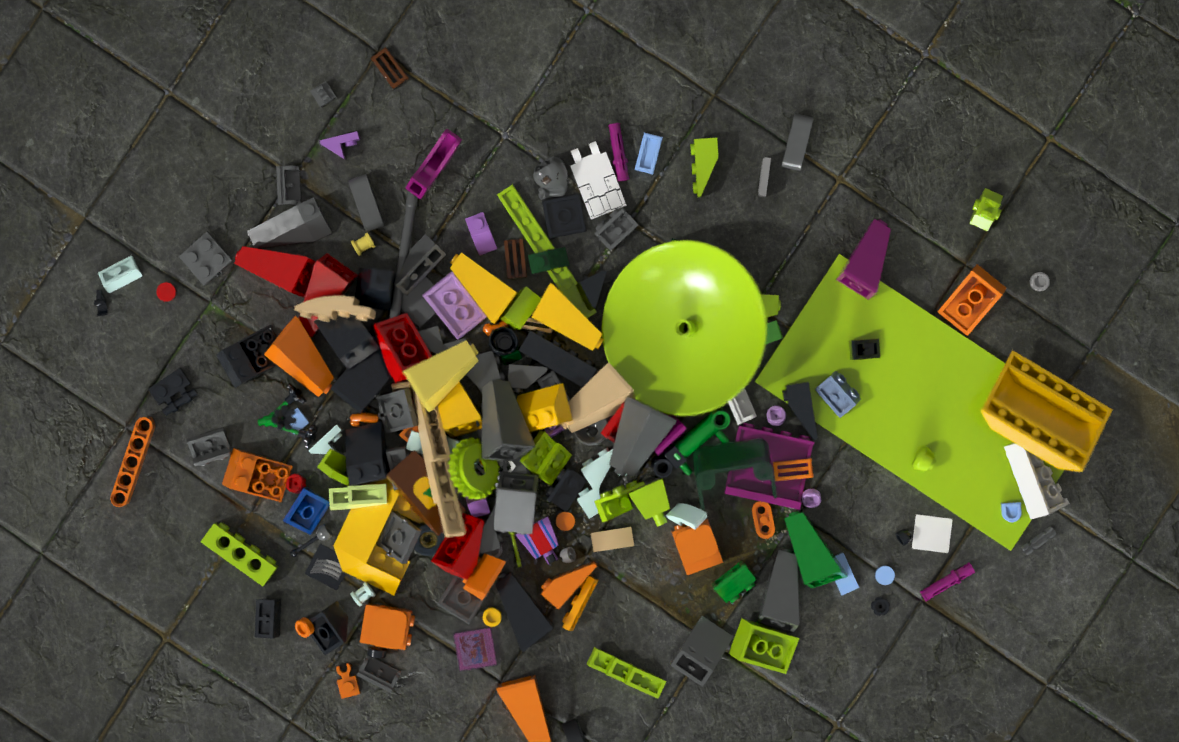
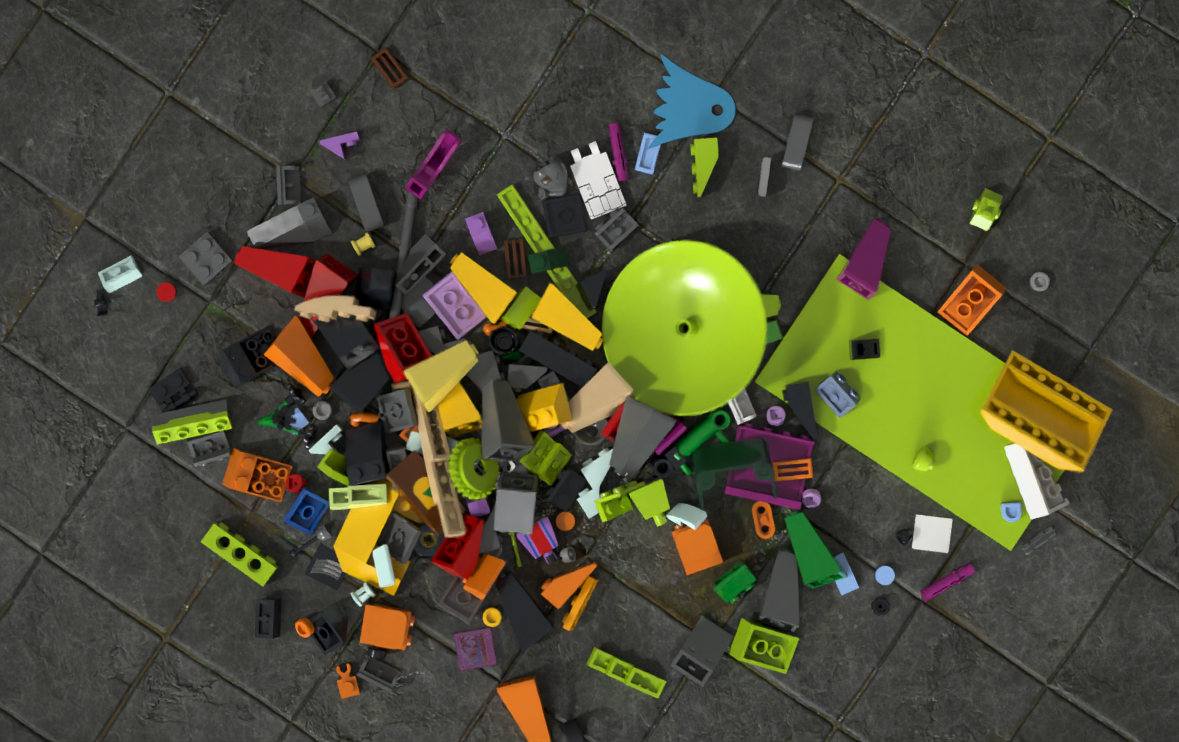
(126, 469): orange beam -> none
(191, 421): none -> lime piece
(322, 410): none -> light grey tile
(383, 566): none -> light aqua slope
(612, 539): tan slope -> none
(690, 106): none -> dark azure piece

